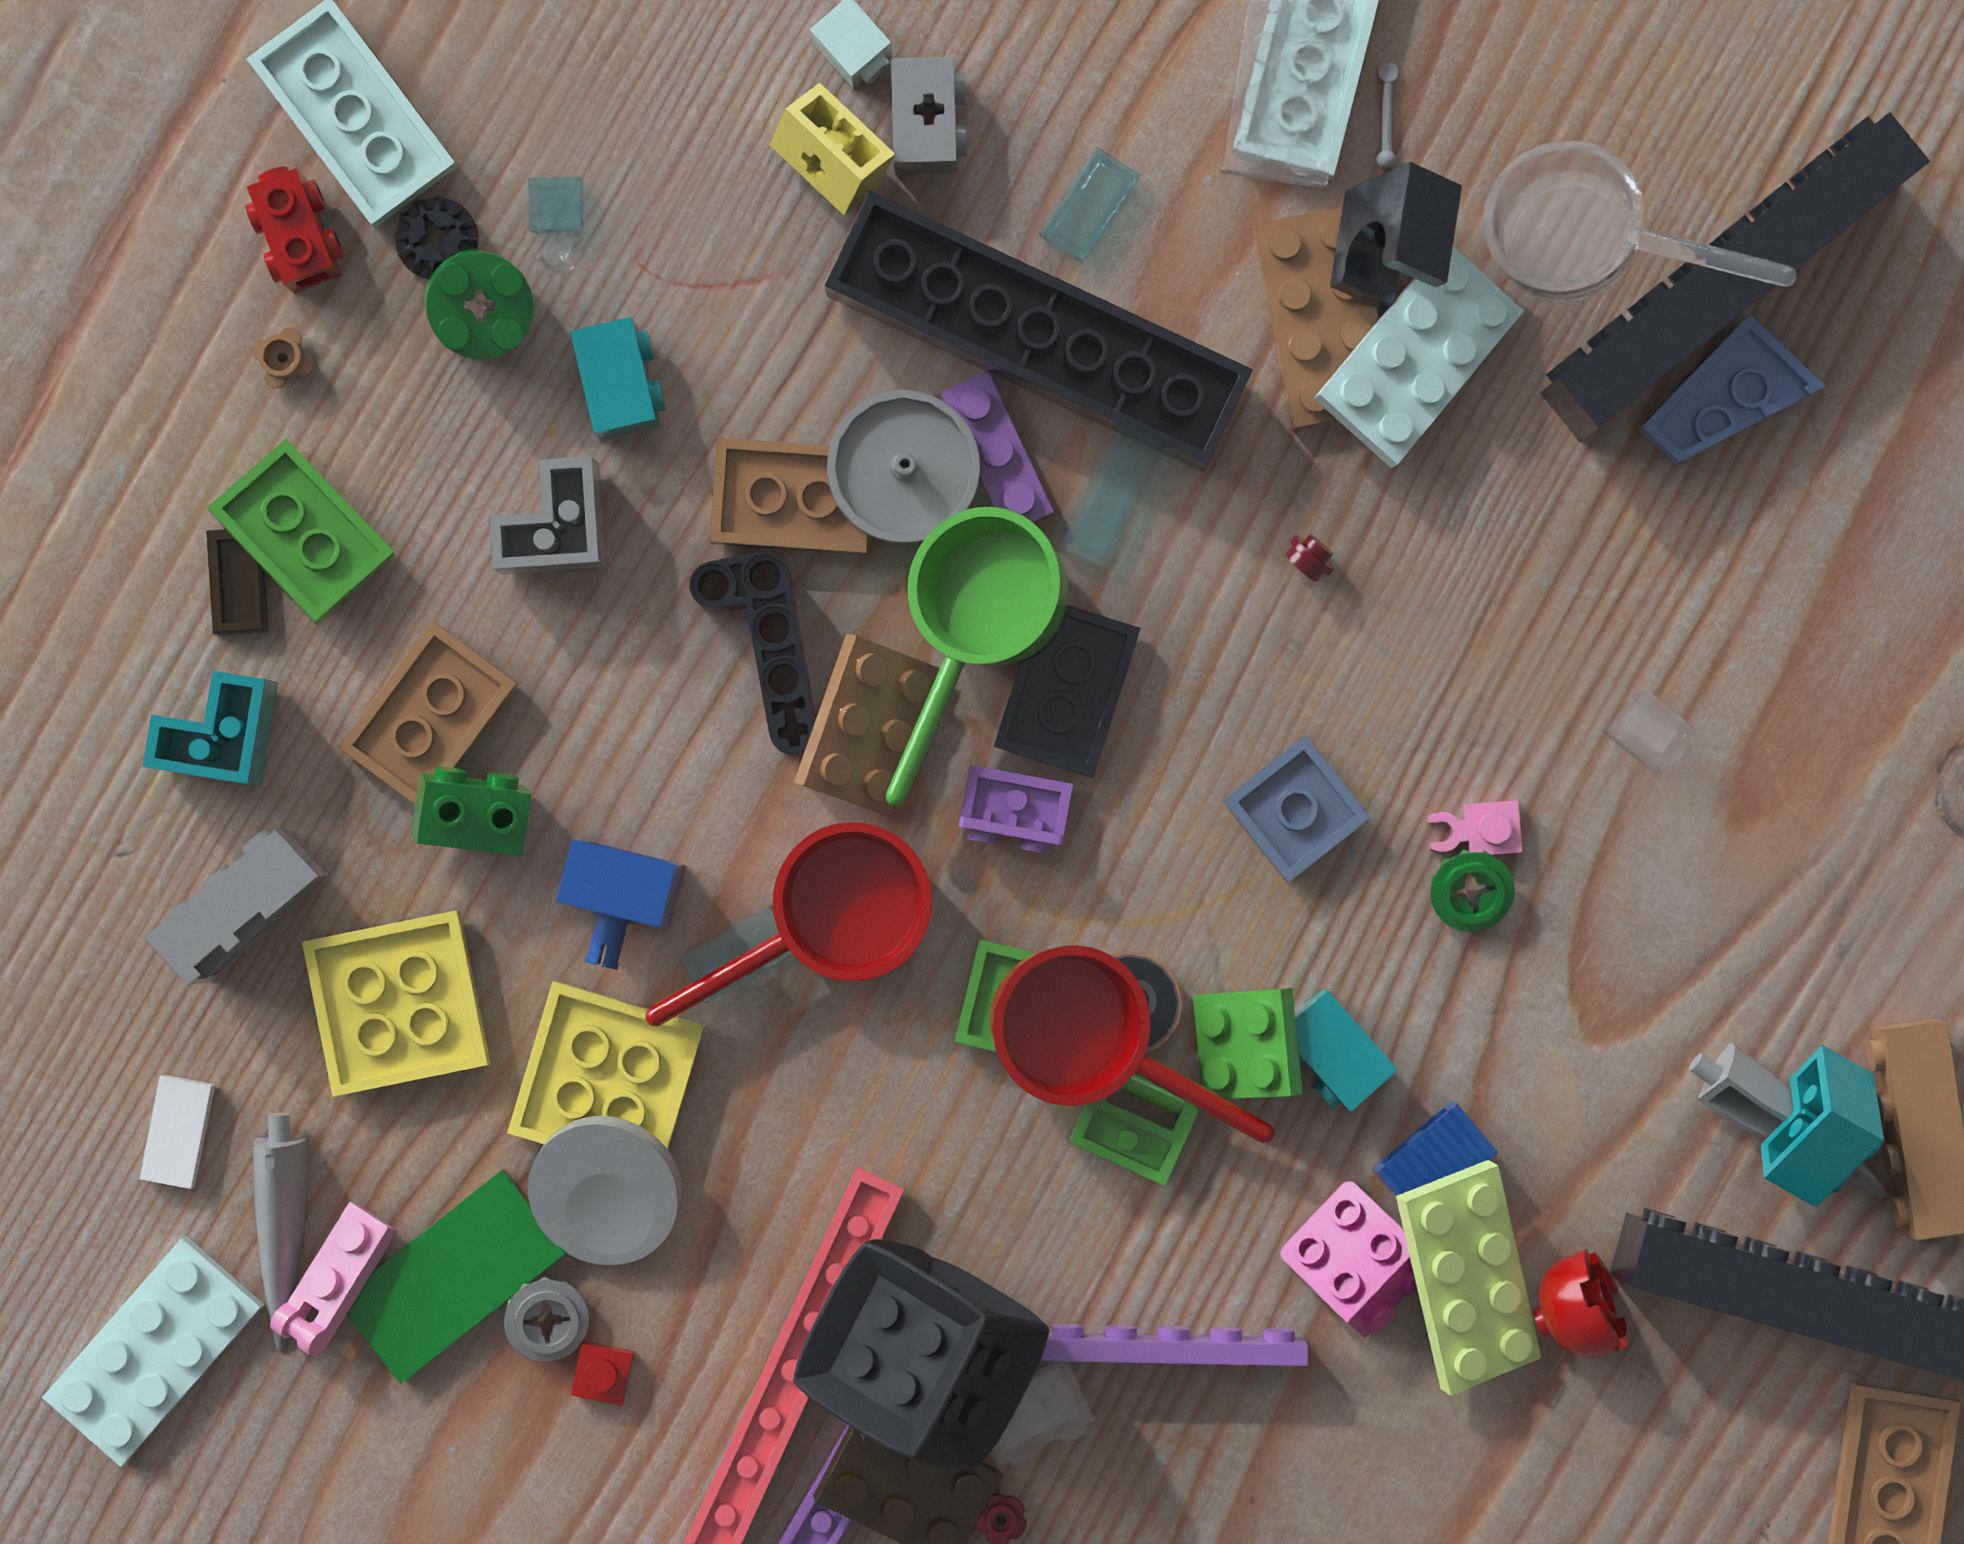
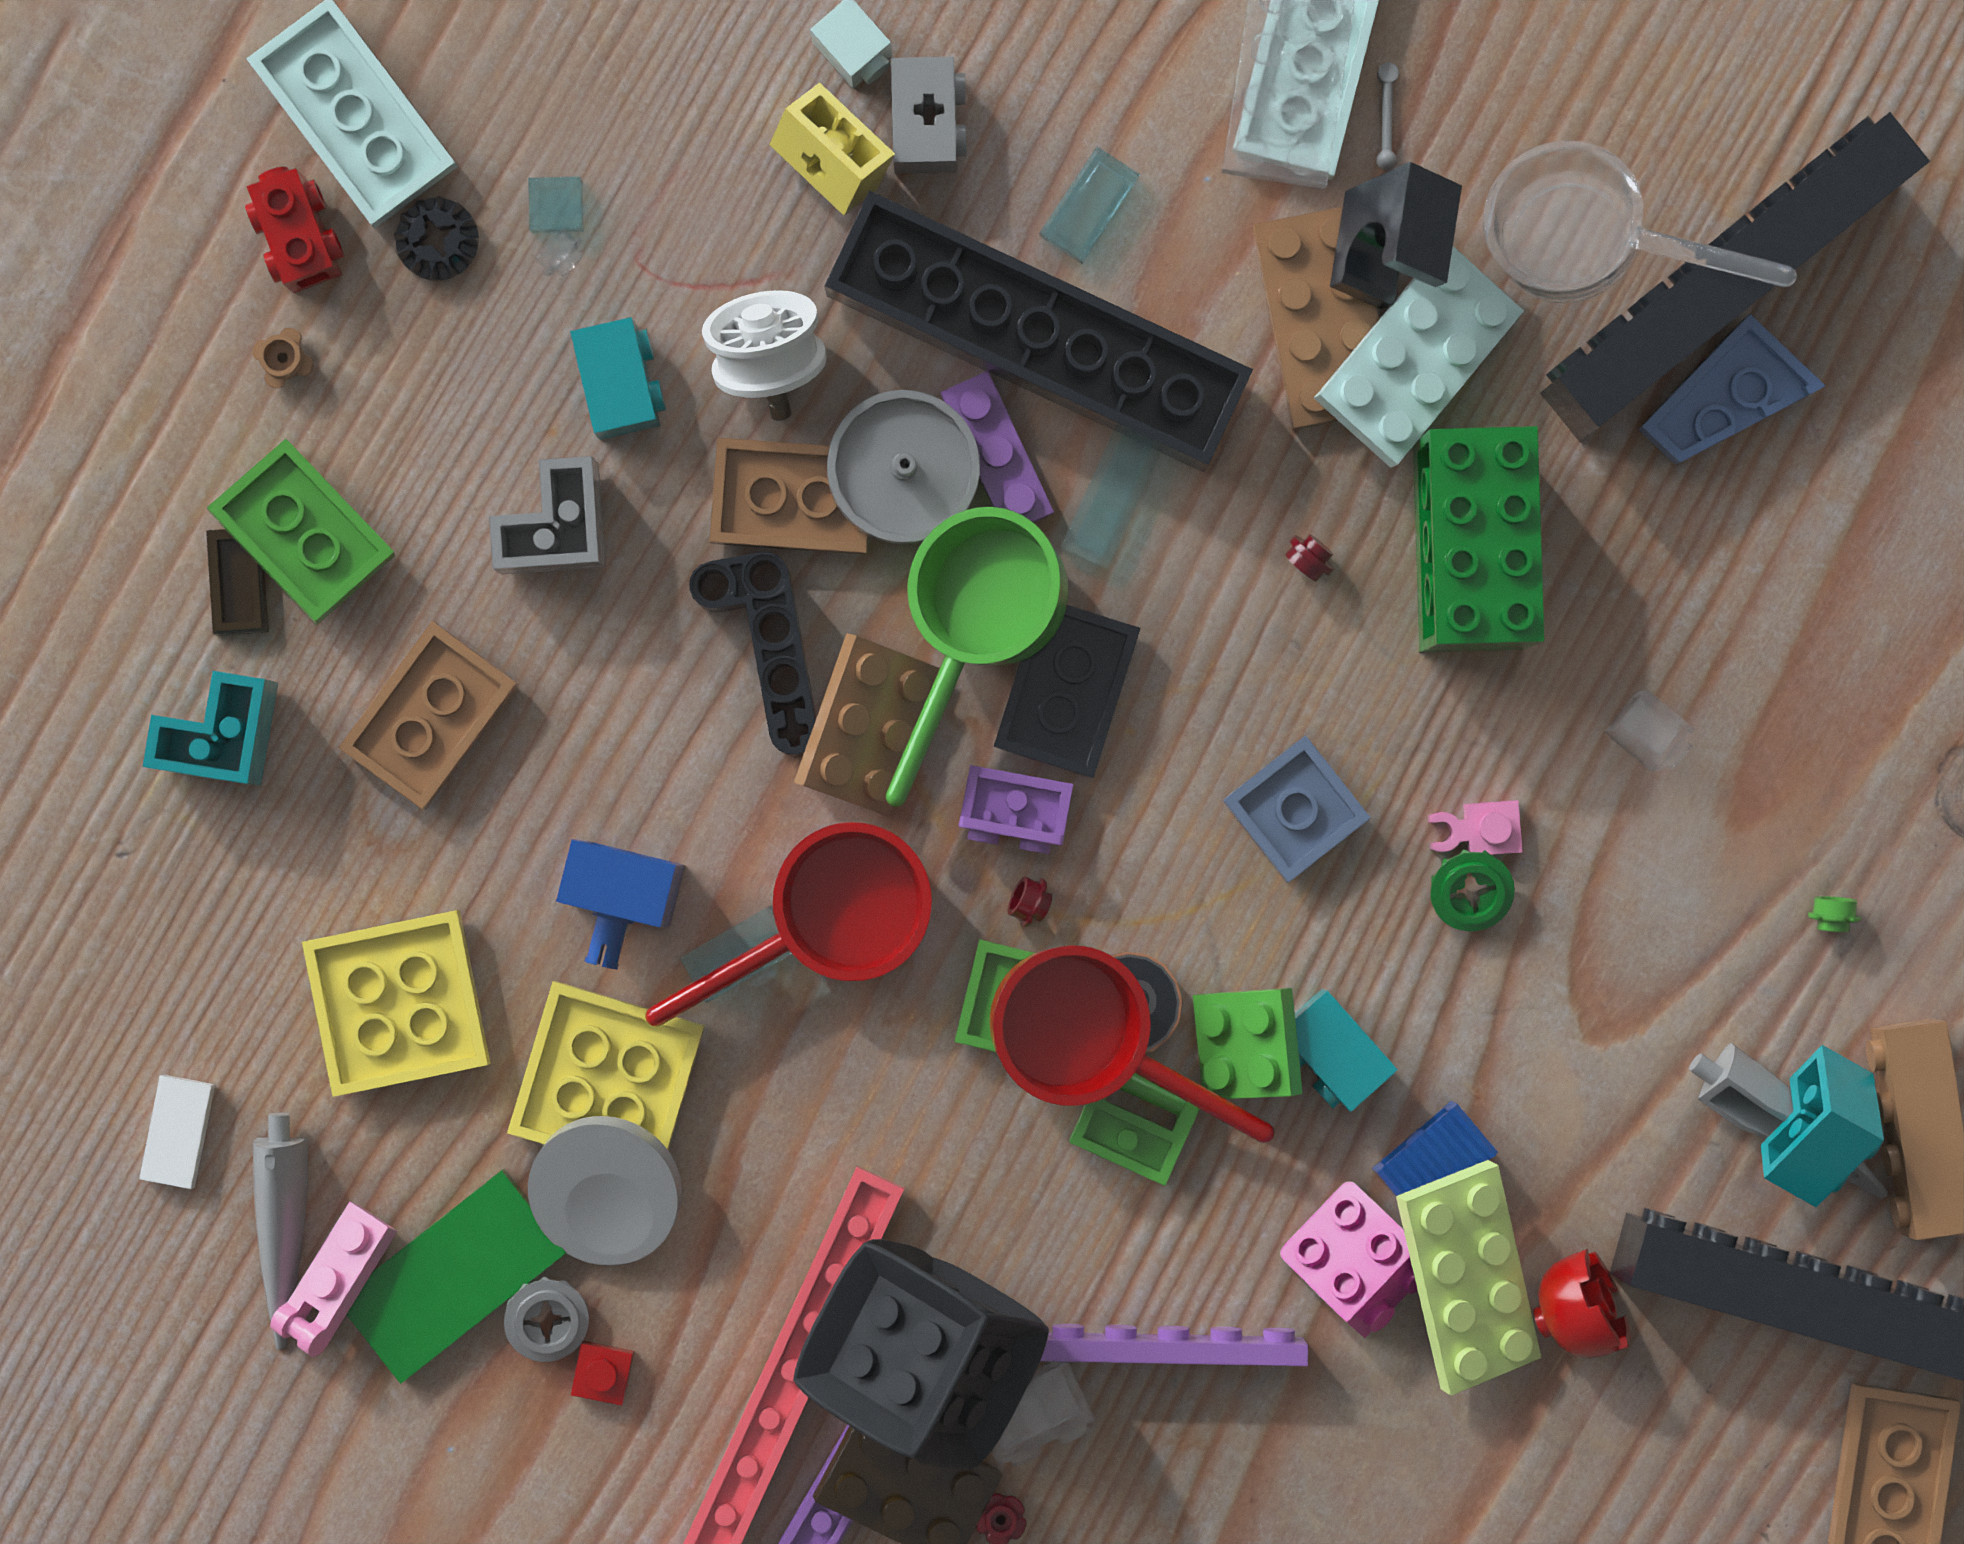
(153, 1351): light aqua plate -> none
(236, 907): light grey wedge -> none
(471, 812): green brick -> none
(500, 326): green brick -> none
(765, 347): none -> white wheel
(1029, 901): none -> dark red plate
(1478, 539): none -> green brick
(1834, 913): none -> bright green plate

